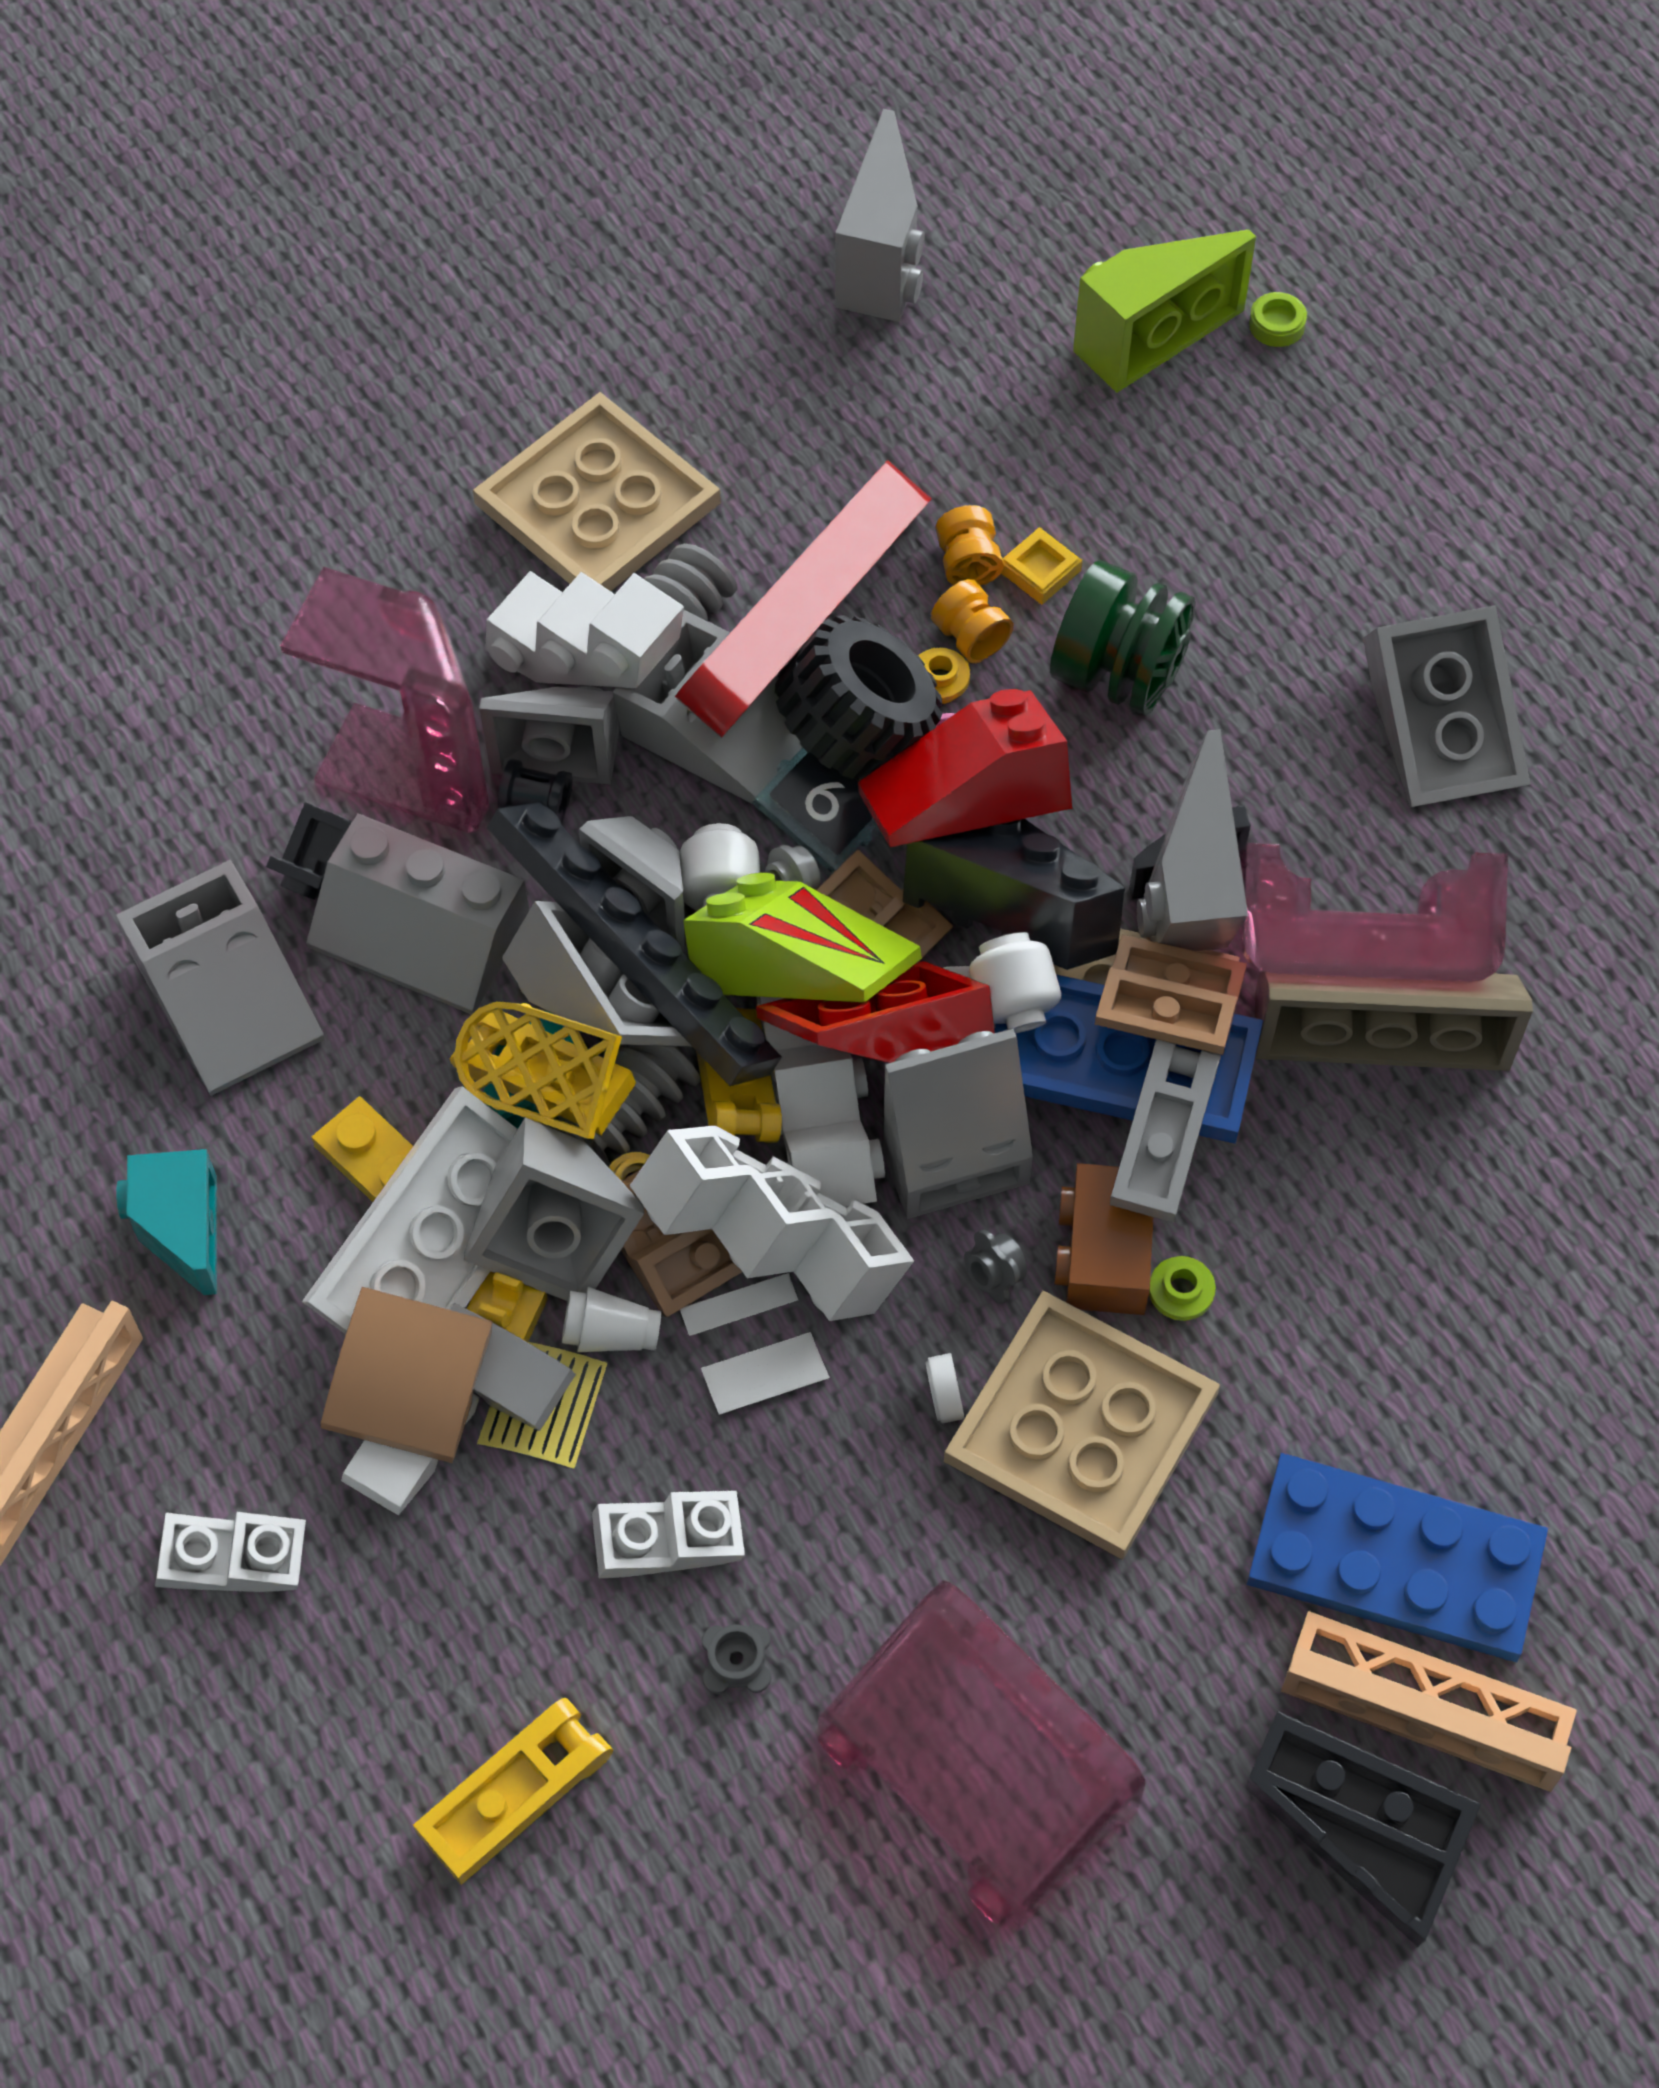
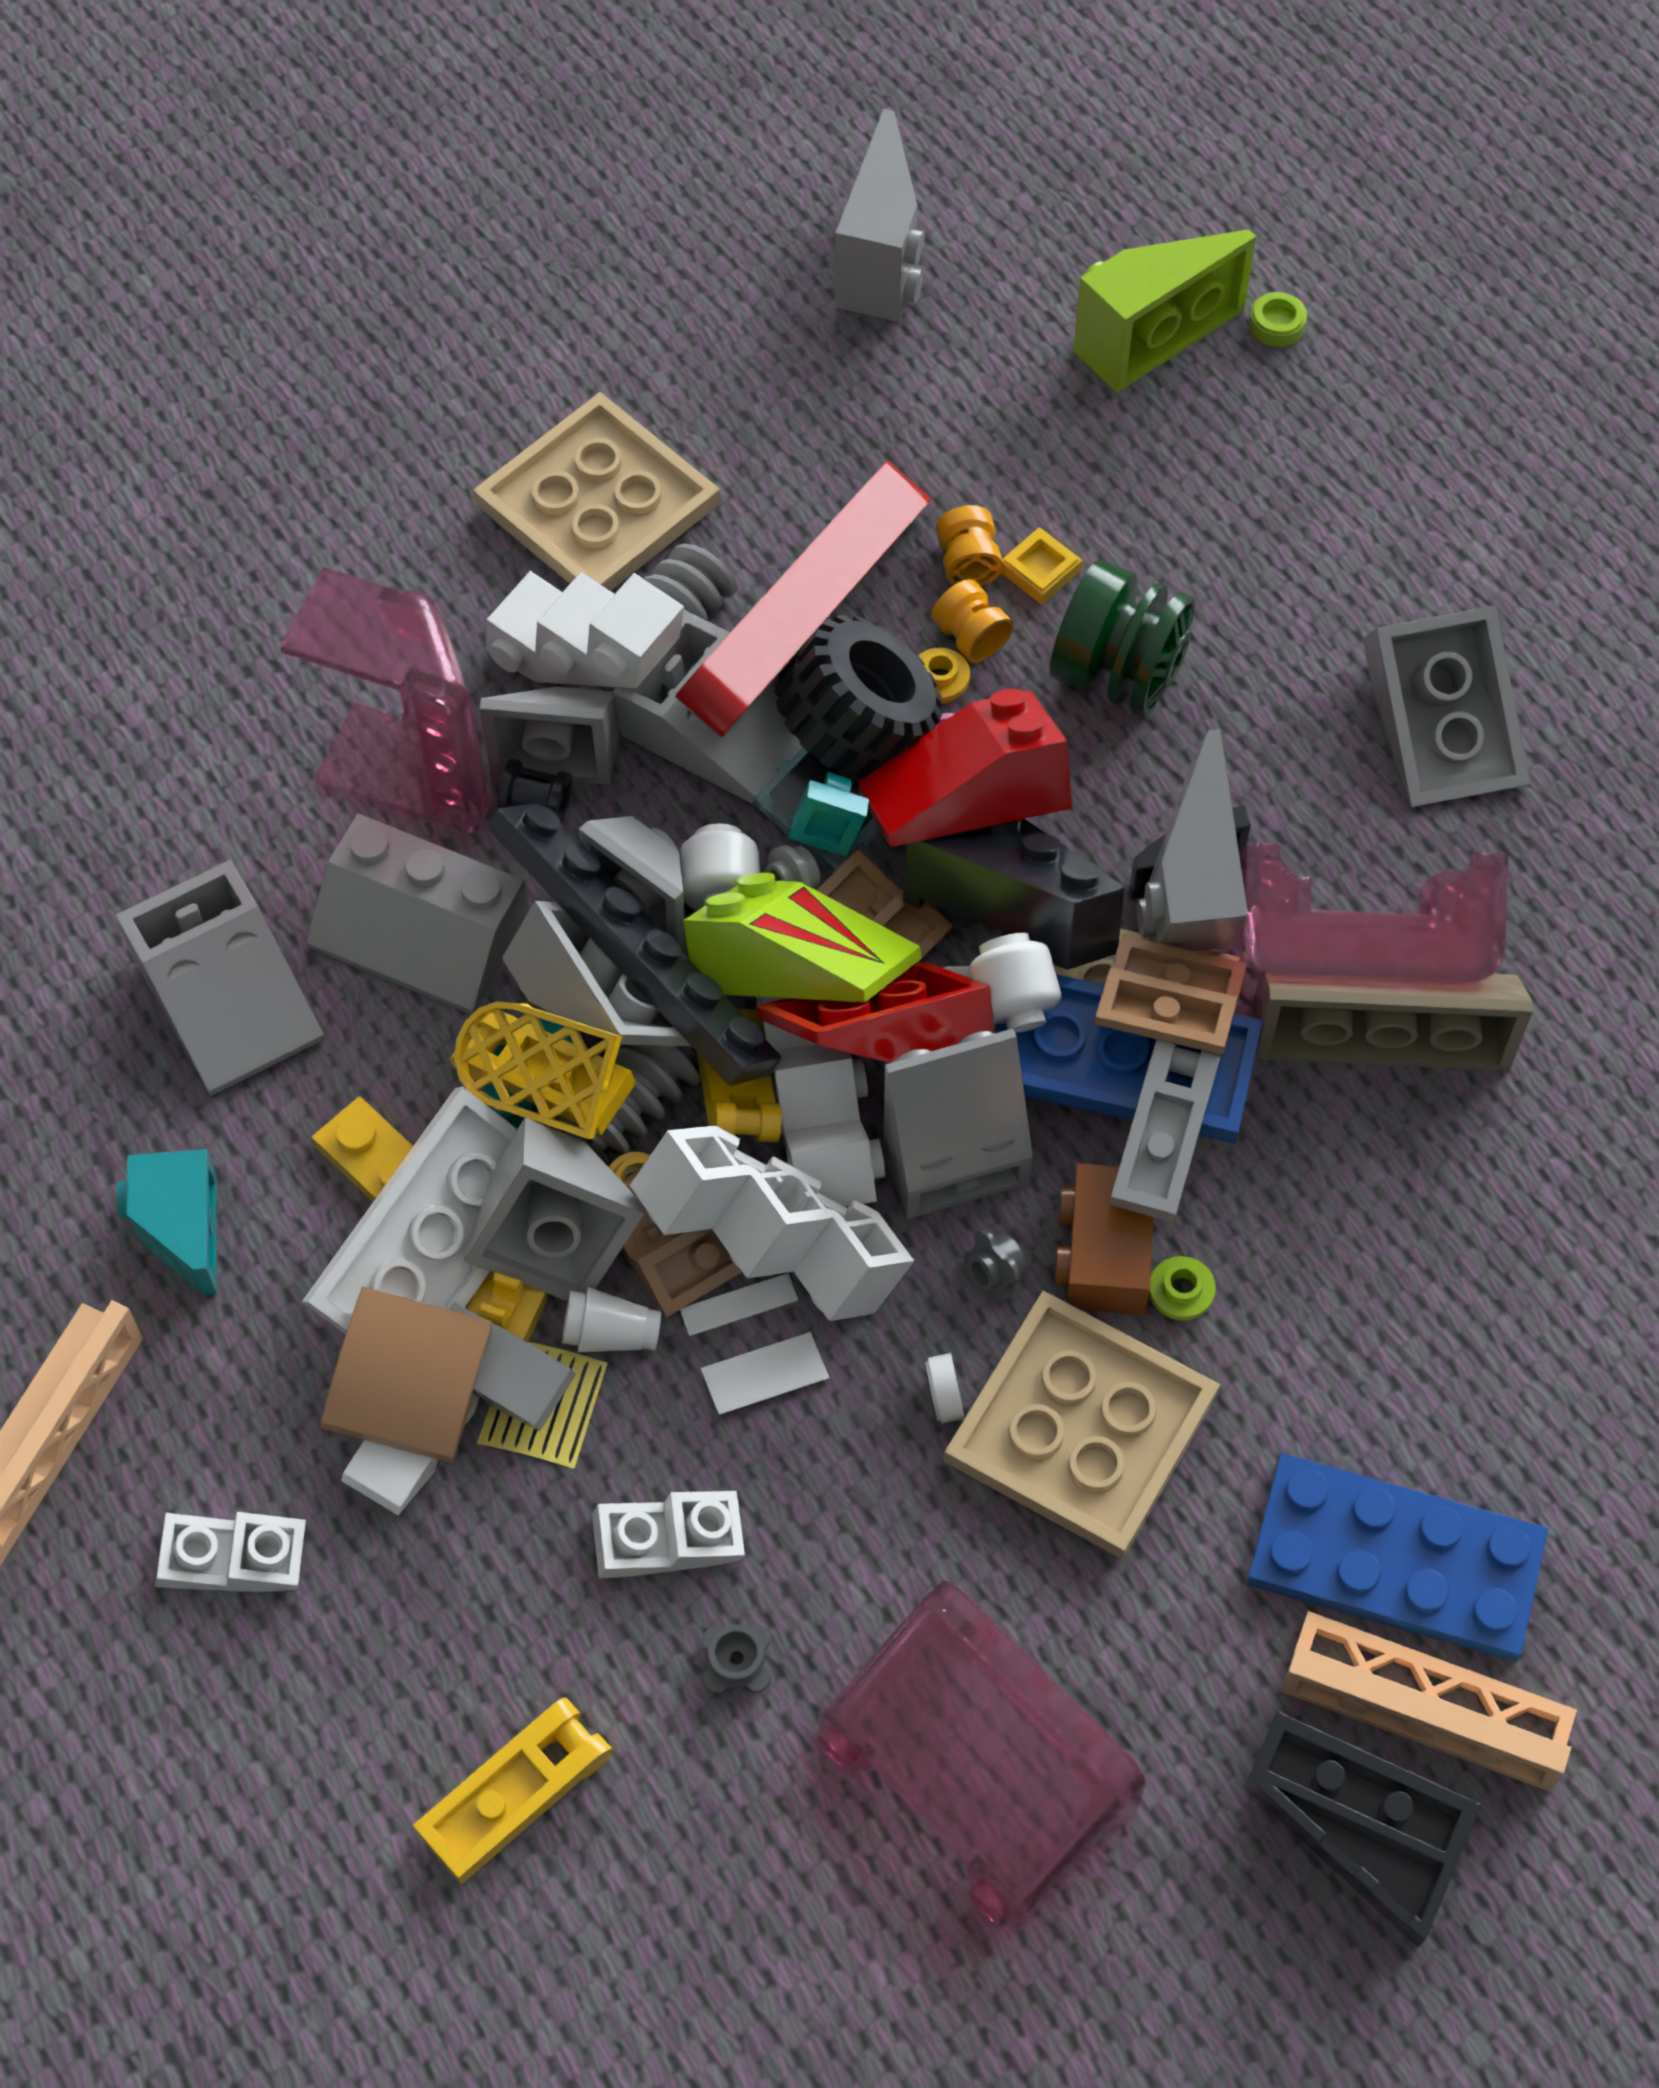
(309, 850): black bracket -> none
(829, 815): none -> teal tile

